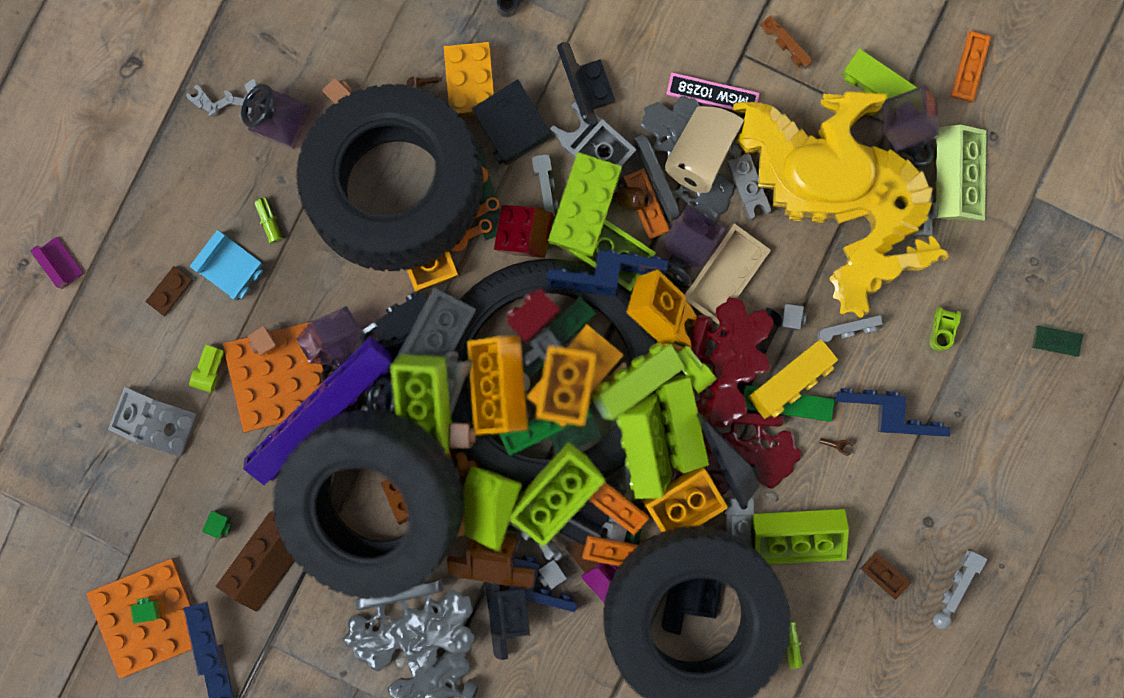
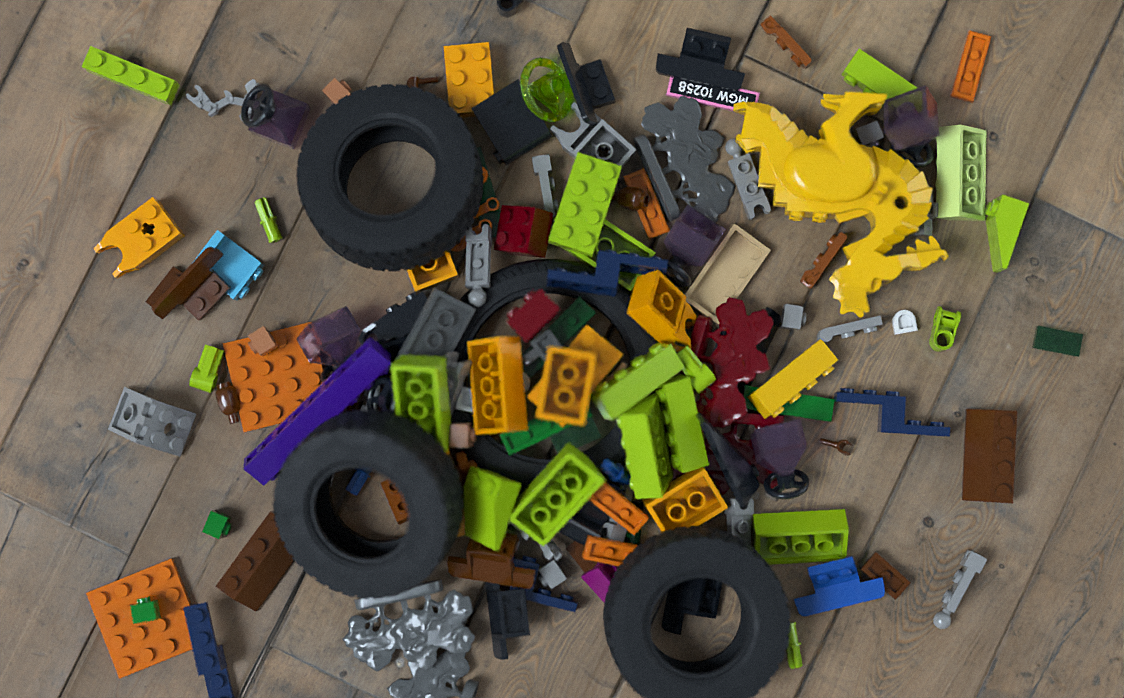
(57, 263): magenta panel -> none
(130, 75): none -> lime brick
(133, 240): none -> light orange brick
(196, 289): none -> reddish brown plate
(228, 401): none -> reddish brown plant
(358, 480): none -> blue axle
(464, 400): none -> white tile
(478, 264): none -> light grey plate
(546, 90): none -> clear neon green piece
(615, 472): none -> blue axle
(702, 61): none -> black plate
(703, 147): tan piece -> none
(780, 450): none -> clear purple piece
(822, 261): none -> dark orange hinge
(837, 586): none -> blue plate
(869, 134): none -> light grey plate
(904, 322): none -> white tile
(989, 455): none -> reddish brown slope
(1003, 228): none -> lime slope

